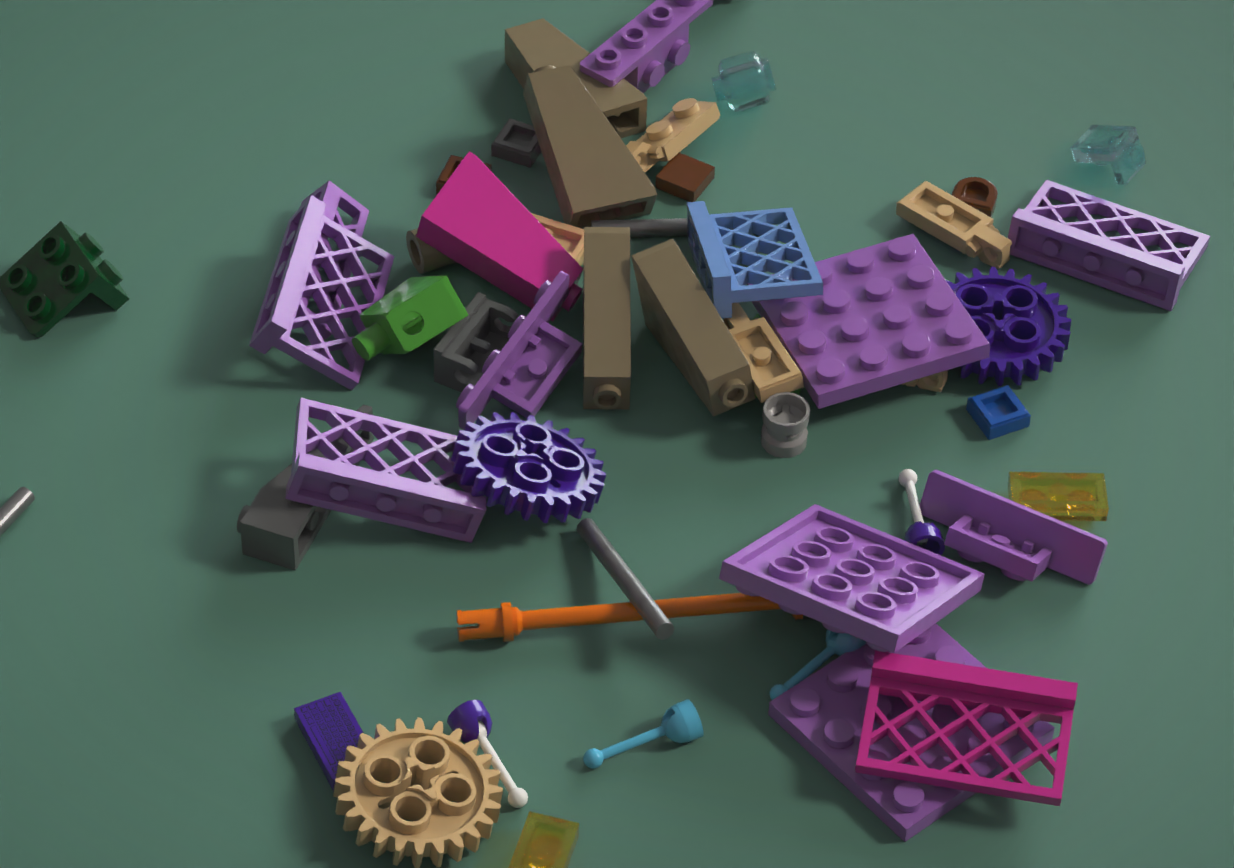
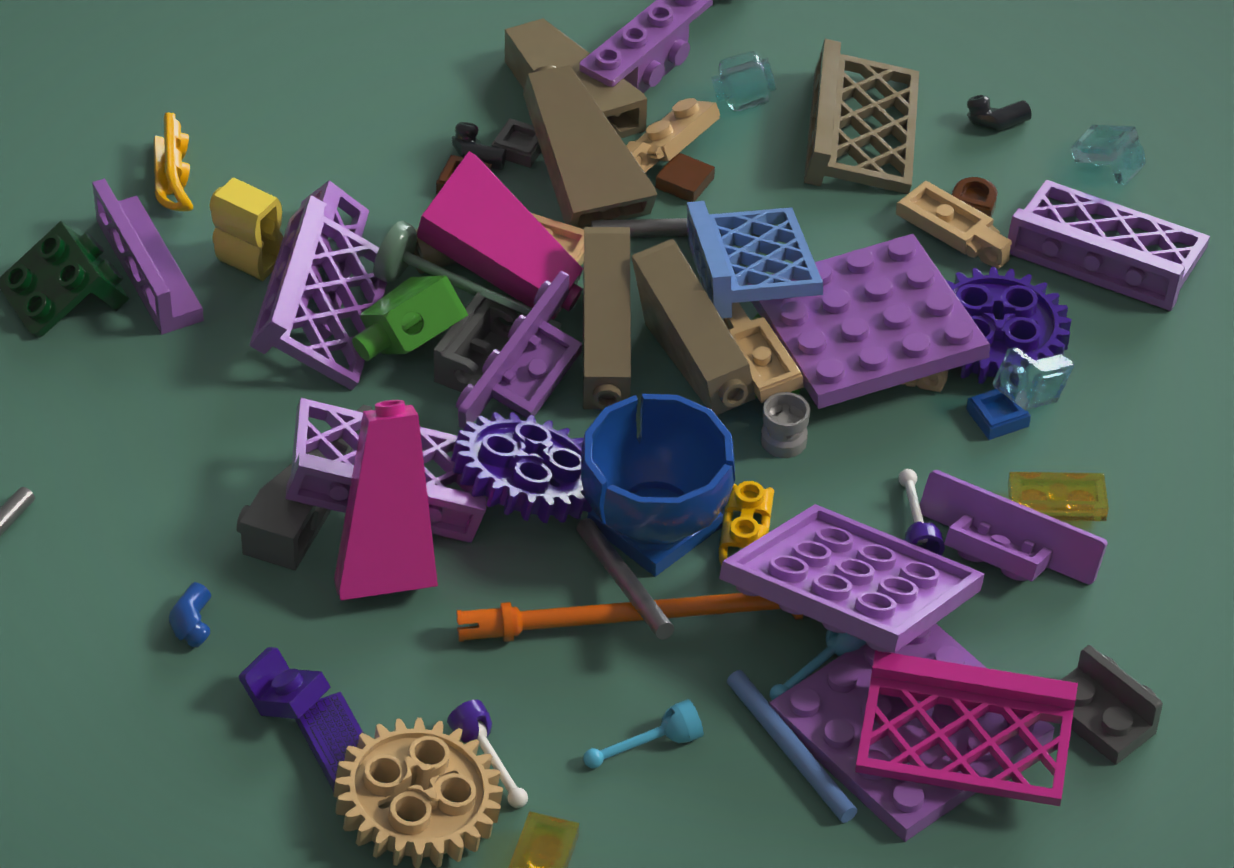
(146, 260): none -> medium lavender fence
(169, 170): none -> yellow piece
(186, 616): none -> blue arm
(246, 228): none -> light yellow brick
(281, 690): none -> dark purple bracket
(387, 515): none -> dark pink slope
(398, 252): none -> sand green piece
(466, 141): none -> black arm
(661, 489): none -> blue plate
(748, 499): none -> yellow piece
(792, 746): none -> medium blue bar
(829, 142): none -> dark tan fence
(997, 118): none -> black arm
(1031, 381): none -> clear light blue bracket
(1111, 706): none -> dark grey bracket

